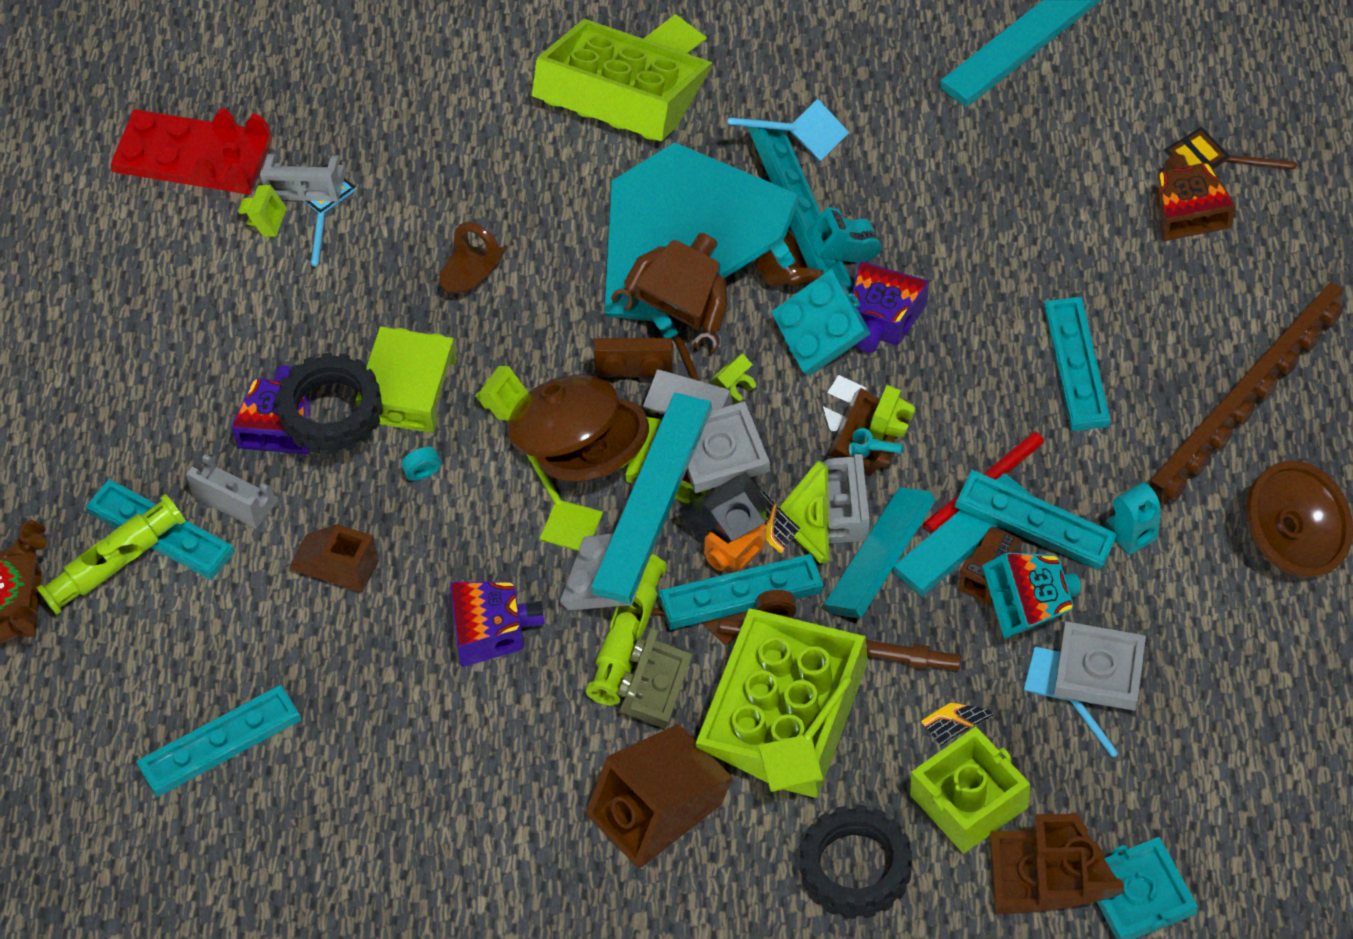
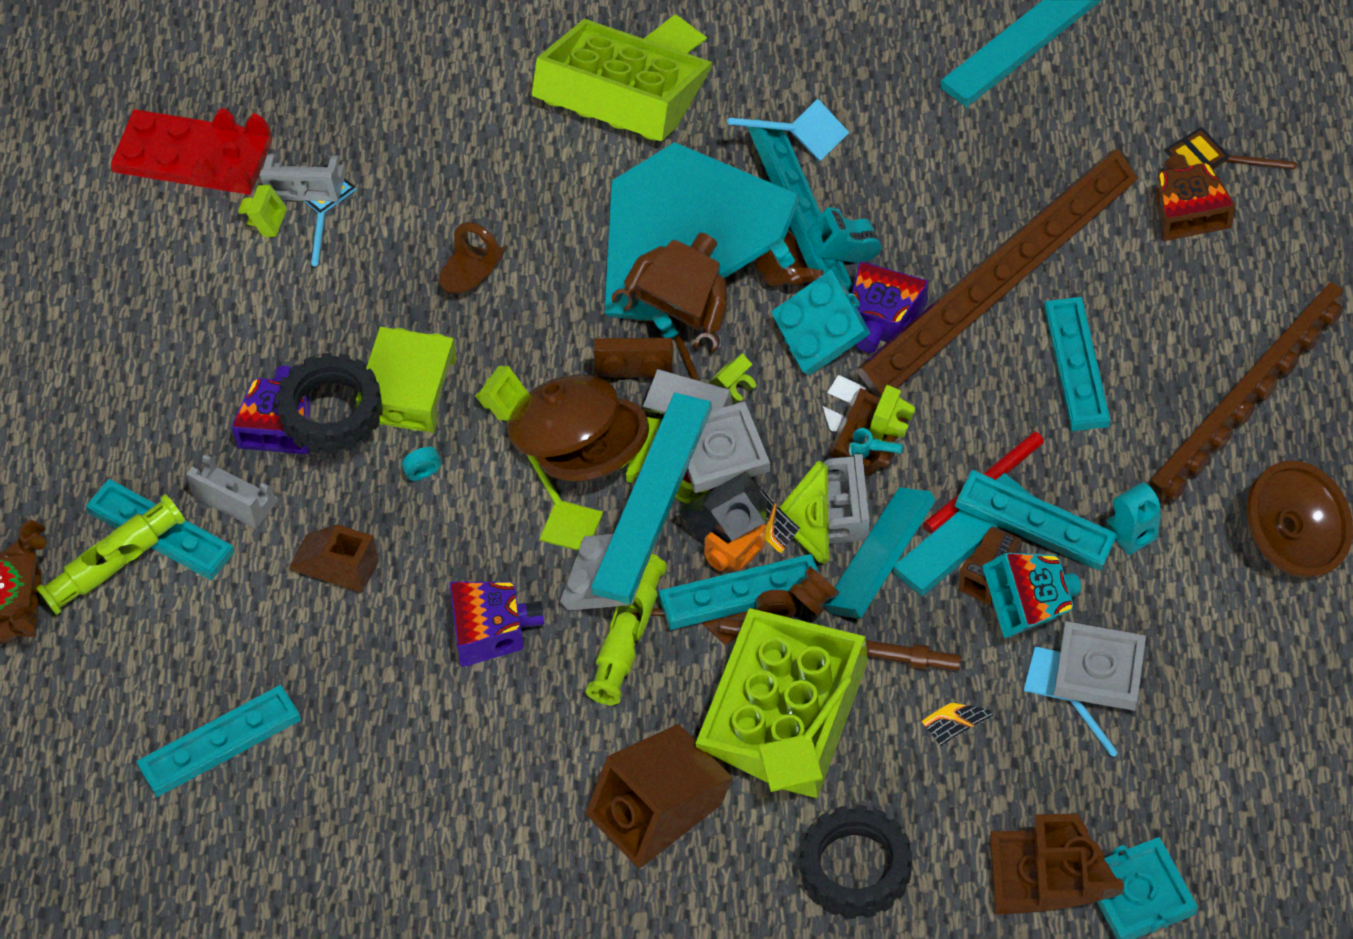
(655, 682): olive bracket -> none
(814, 591): none -> reddish brown wheel
(970, 789): lime brick -> none
(997, 274): none -> reddish brown plate

